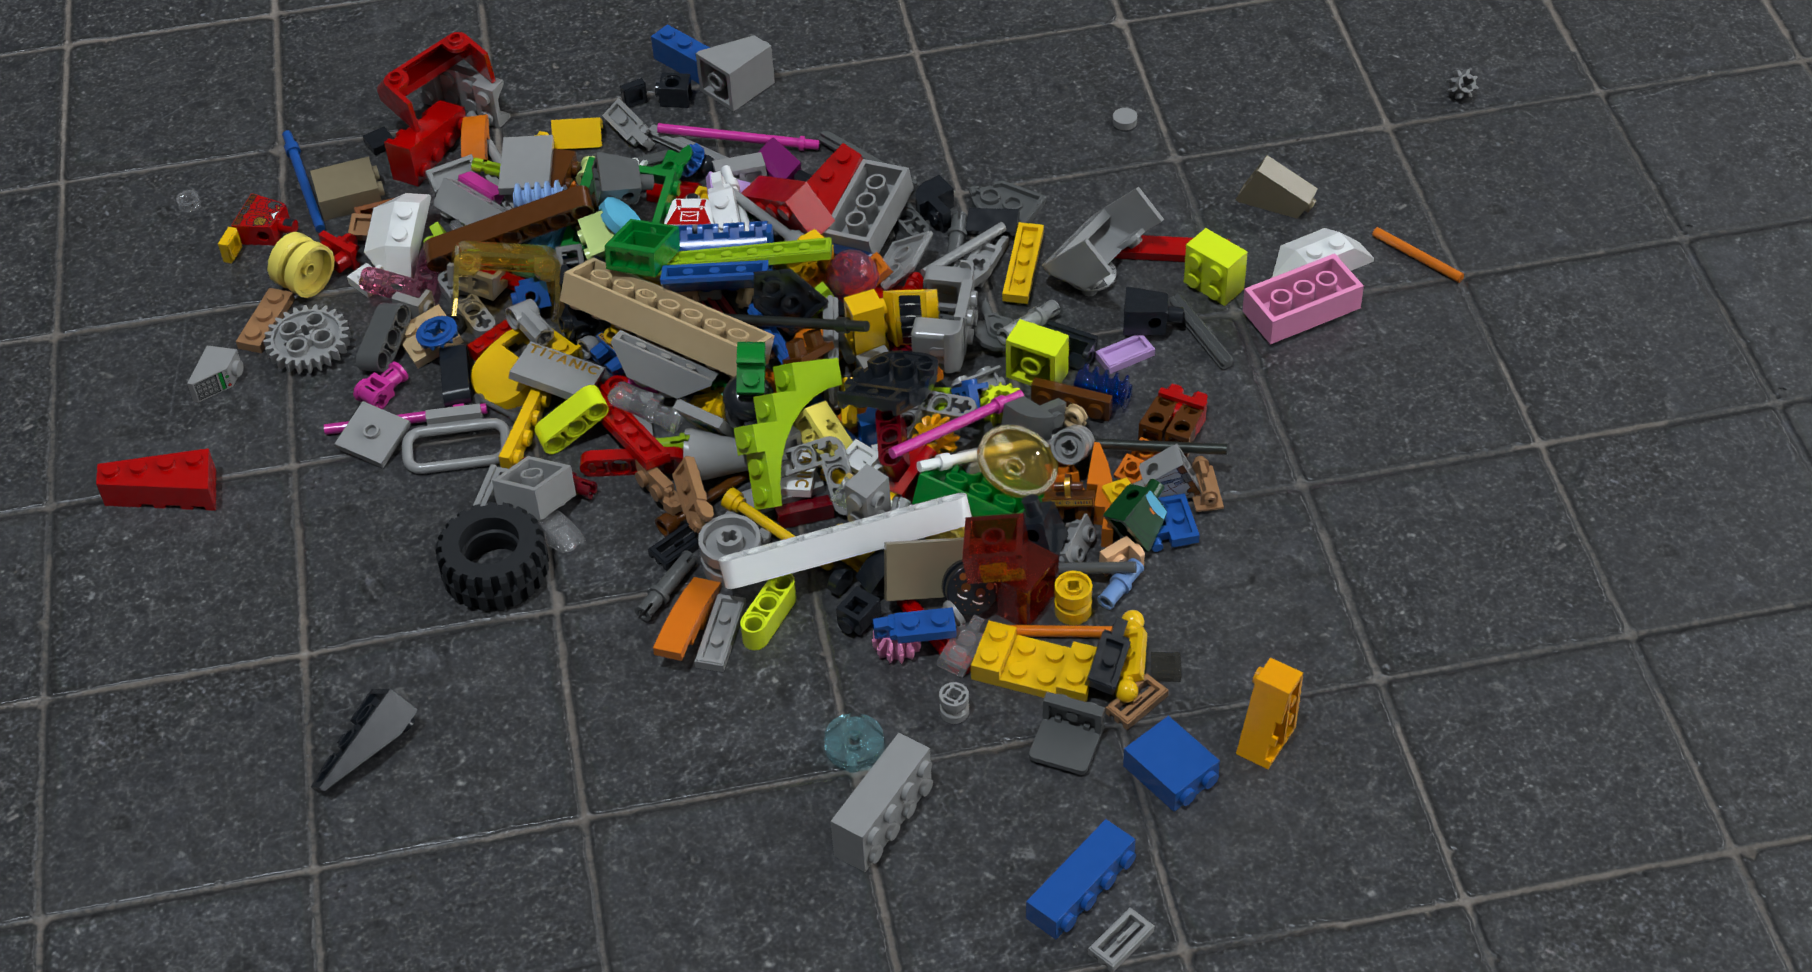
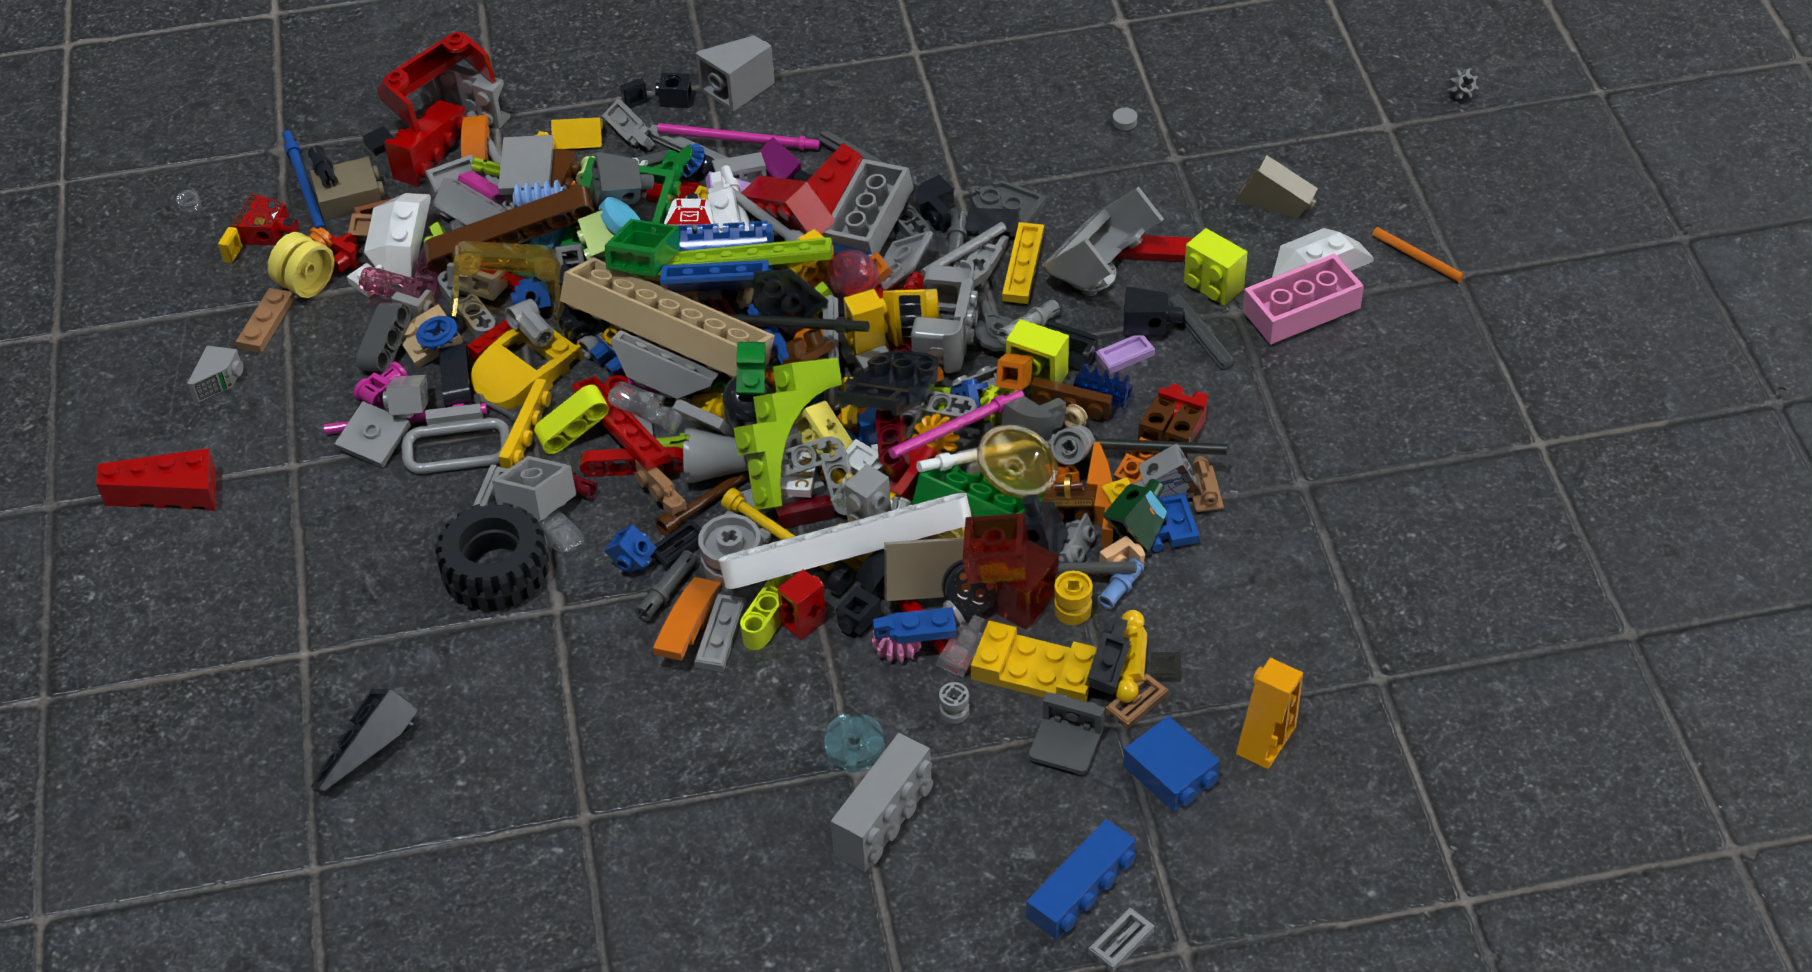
(307, 339): light grey gear -> none
(320, 235): none -> orange plate
(322, 167): none -> black pin
(406, 395): none -> light grey brick
(554, 371): light grey tile -> none
(630, 549): none -> blue brick
(677, 50): blue brick -> none
(692, 494): medium nougat hinge -> none
(802, 604): none -> red brick
(1014, 371): none -> orange brick
(1060, 631): orange bar -> none

